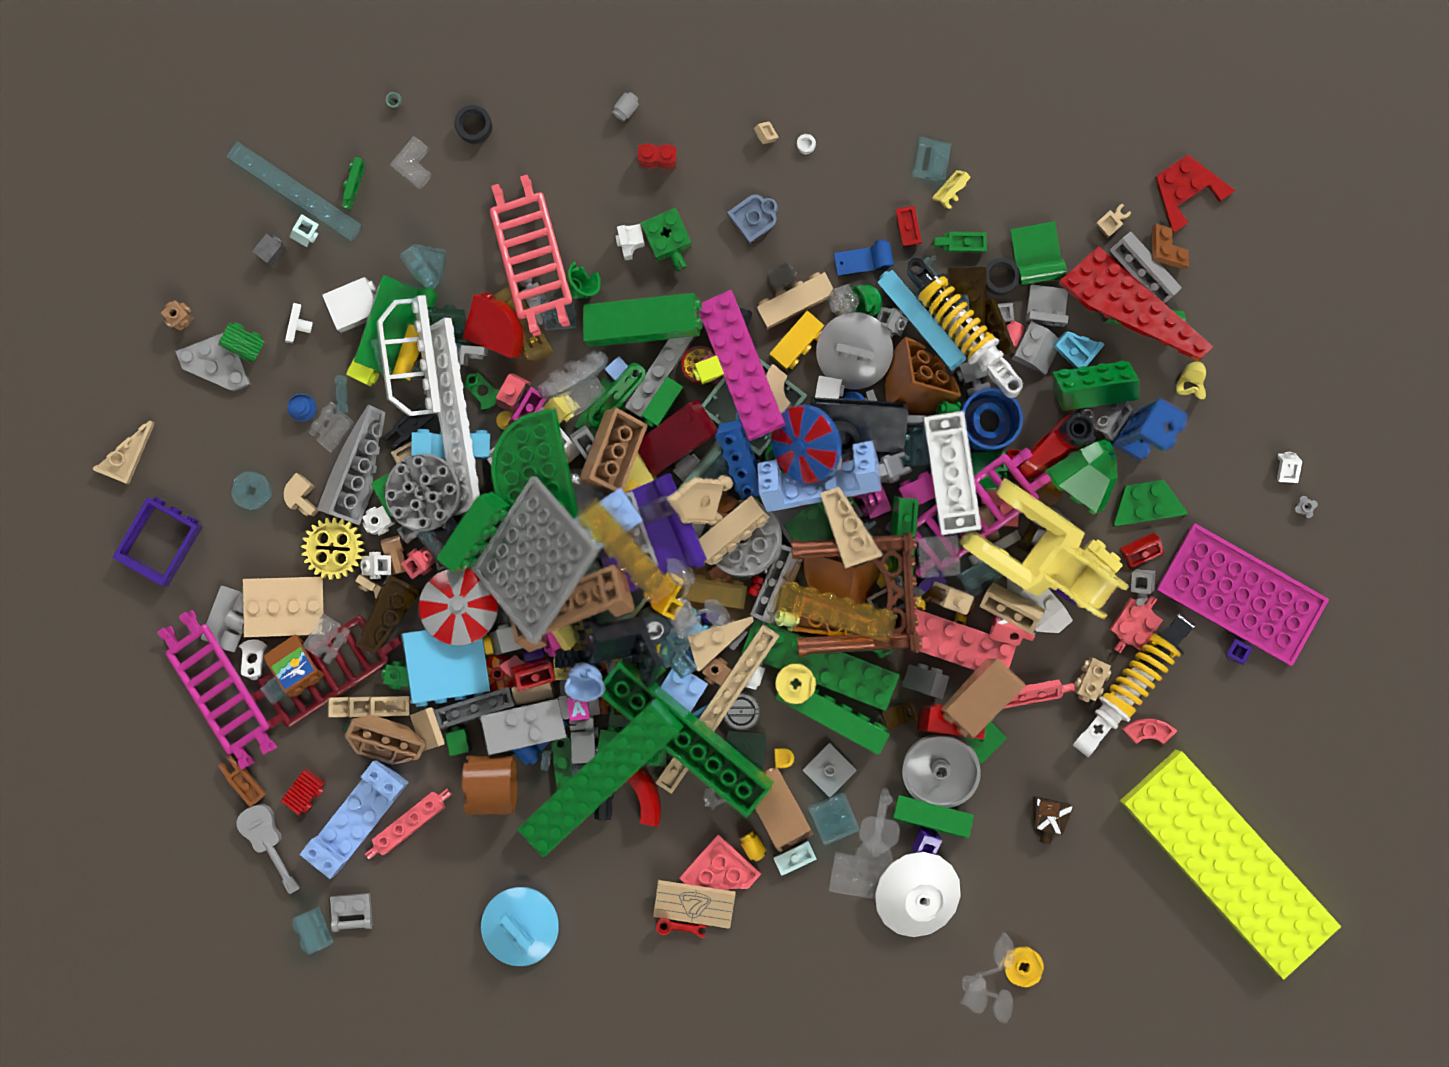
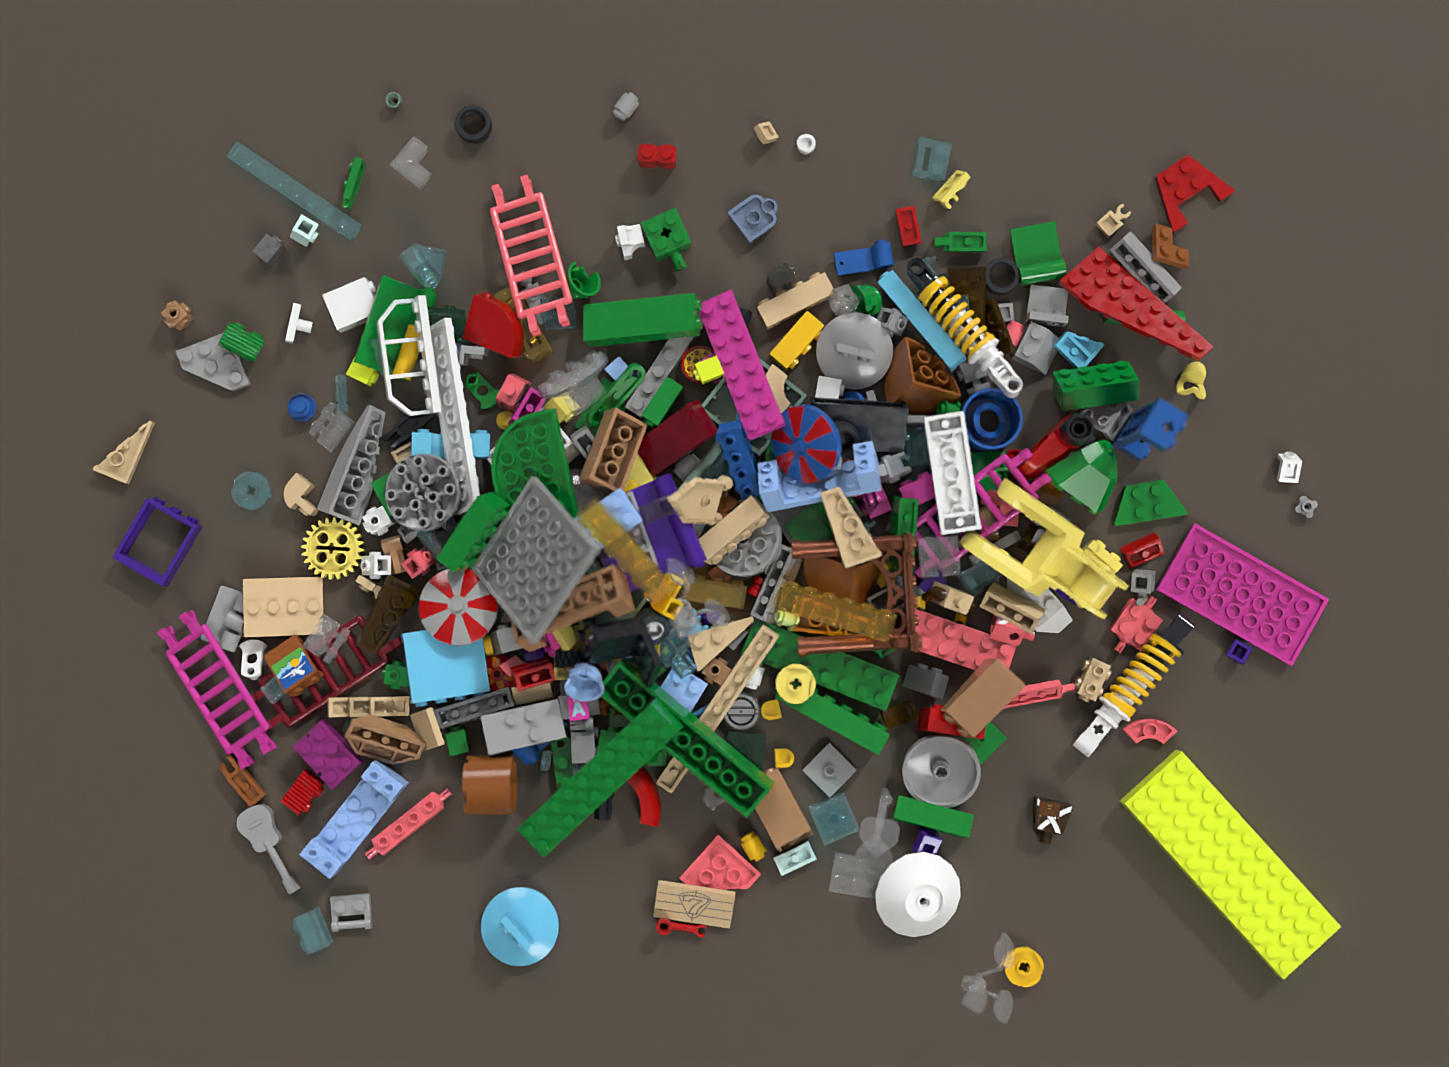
(328, 753): none -> magenta piece
(770, 710): none -> yellow tile

